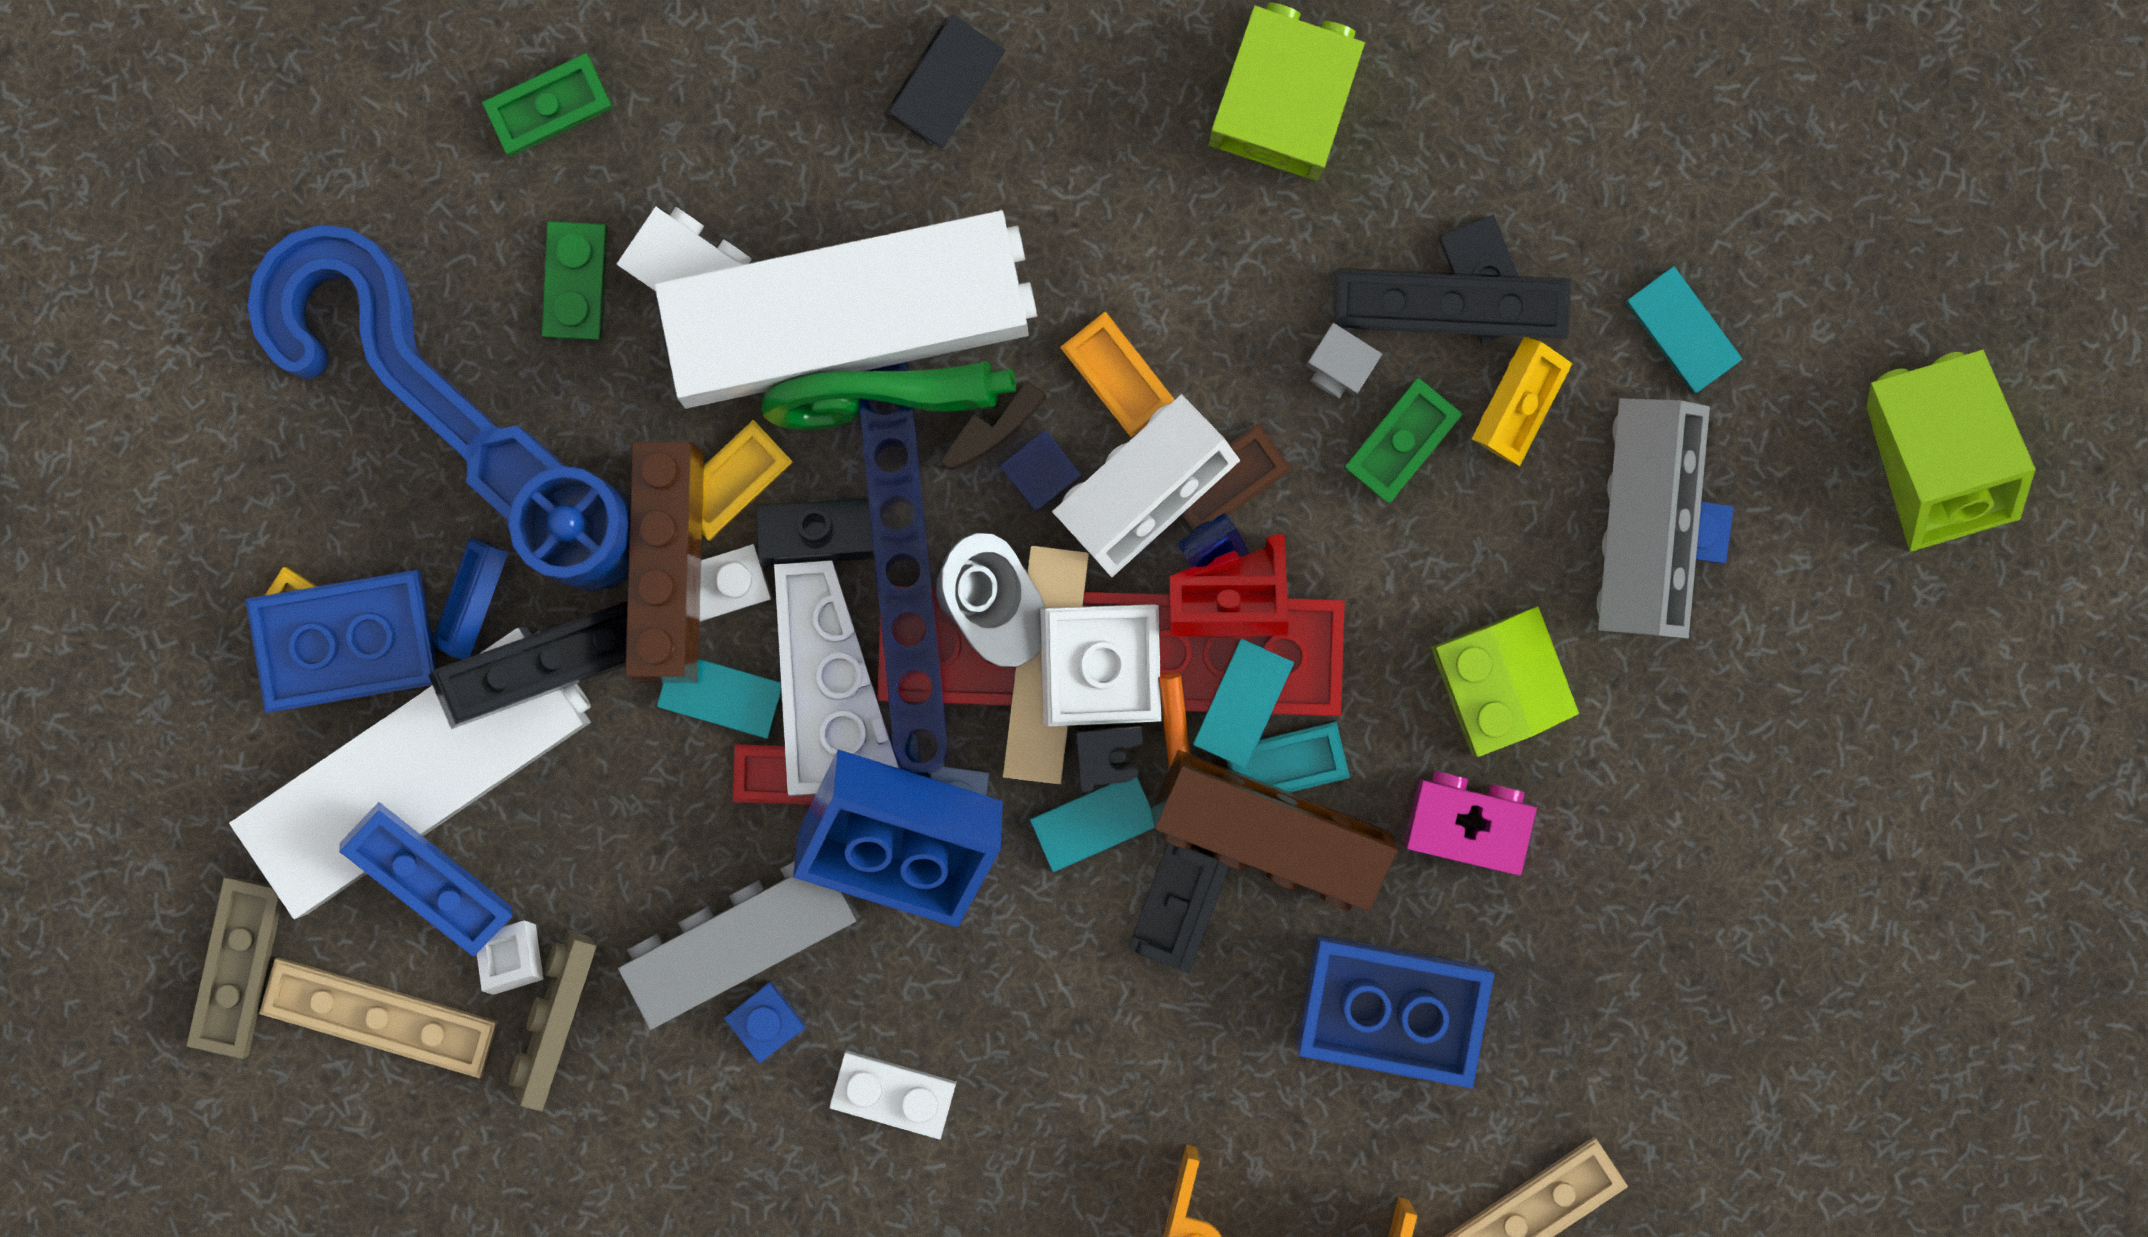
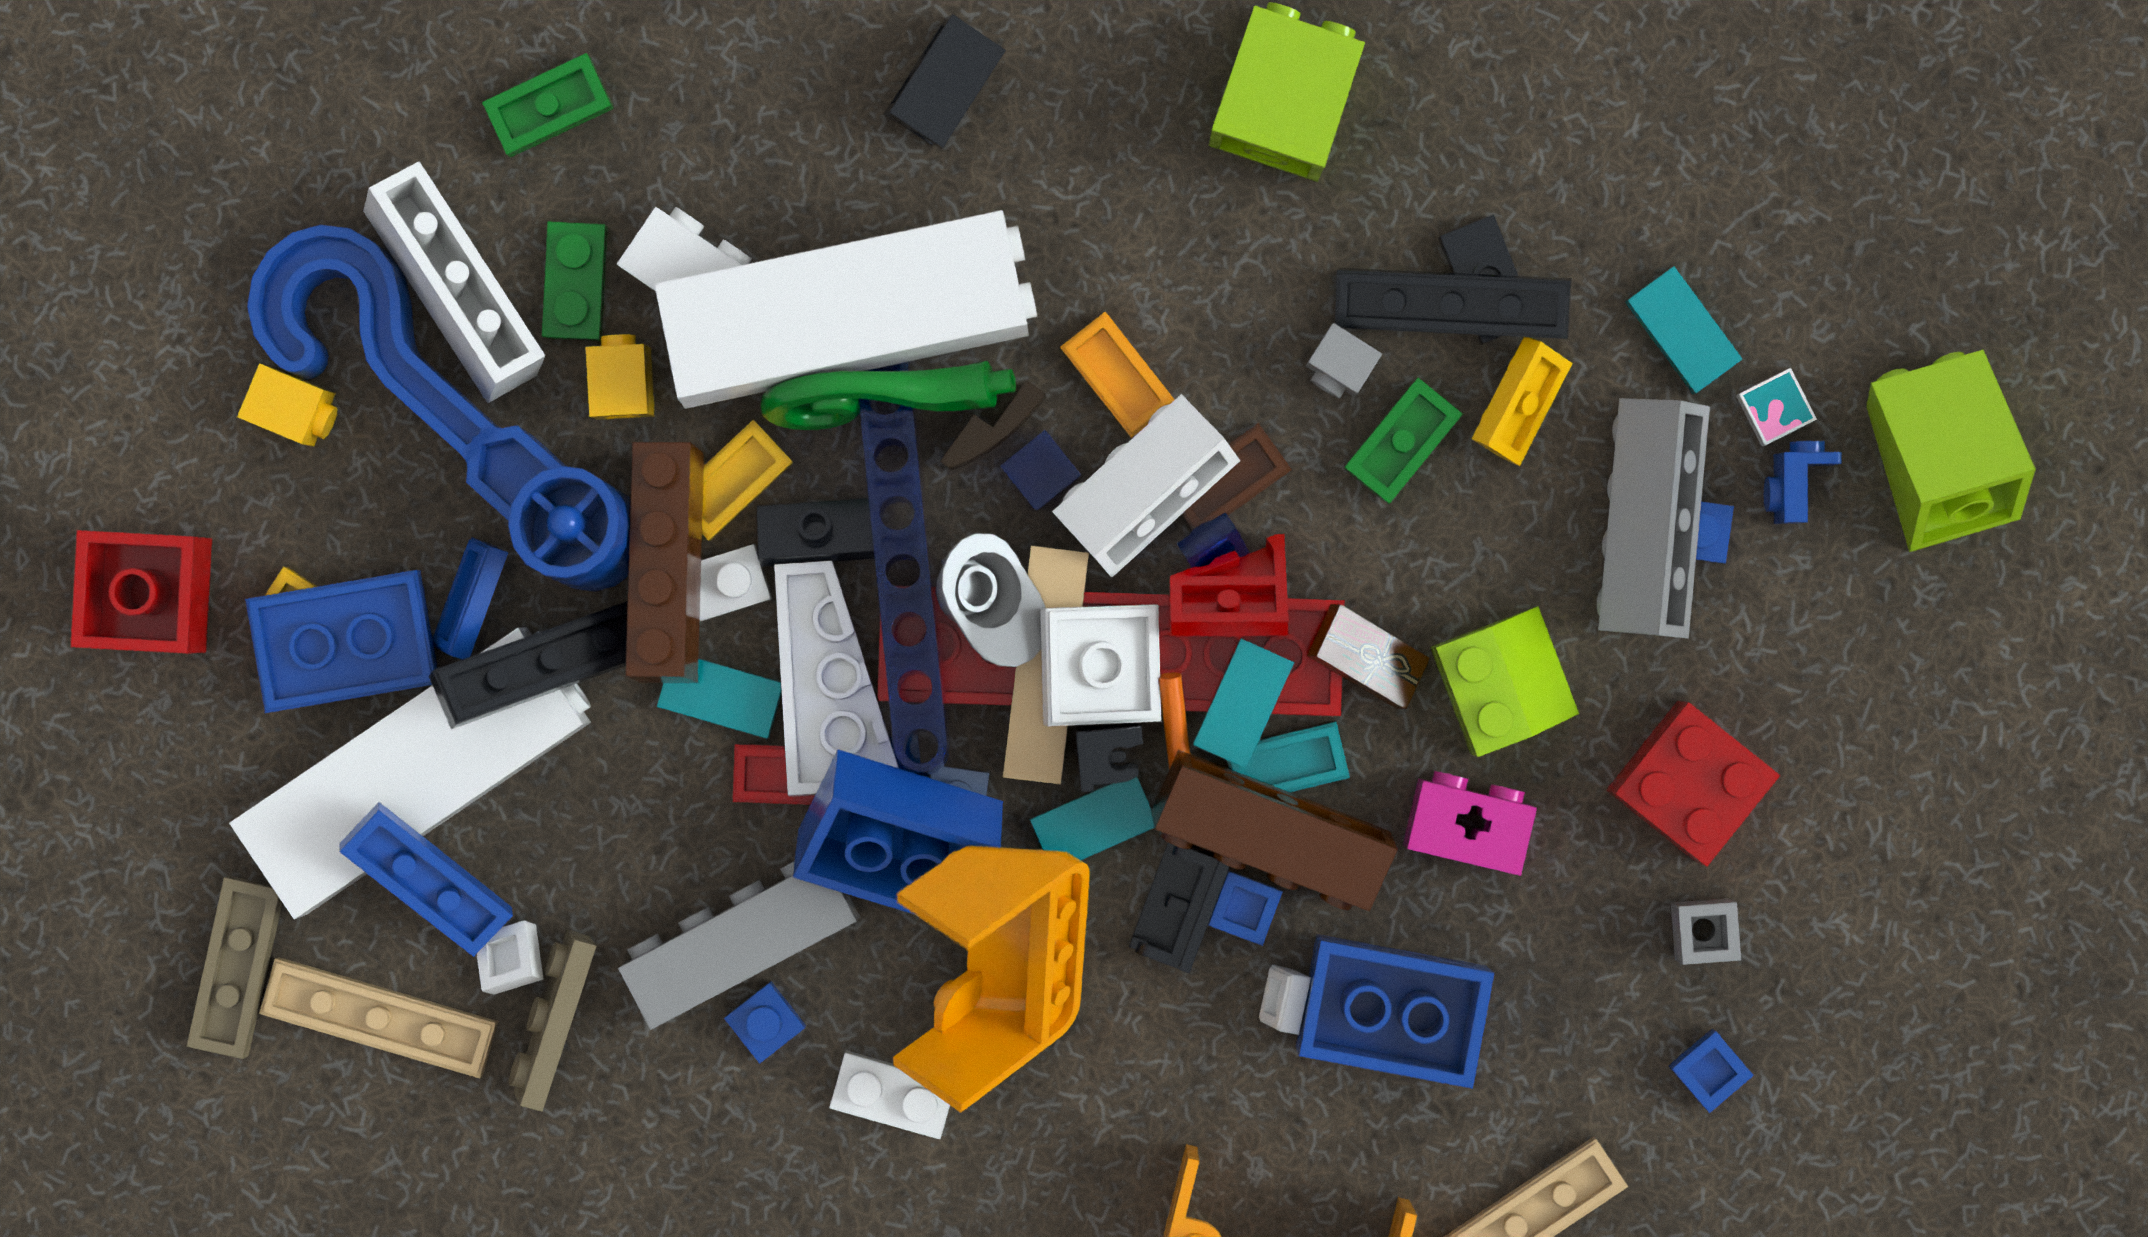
(141, 592): none -> red brick
(288, 406): none -> yellow brick
(453, 282): none -> white brick
(619, 378): none -> yellow brick
(1024, 973): none -> light orange windscreen
(1245, 907): none -> blue plate
(1284, 999): none -> white tile
(1368, 656): none -> tile
(1693, 782): none -> red brick
(1710, 1070): none -> blue plate
(1724, 939): none -> light grey plate
(1776, 407): none -> tile
(1788, 490): none -> blue bracket

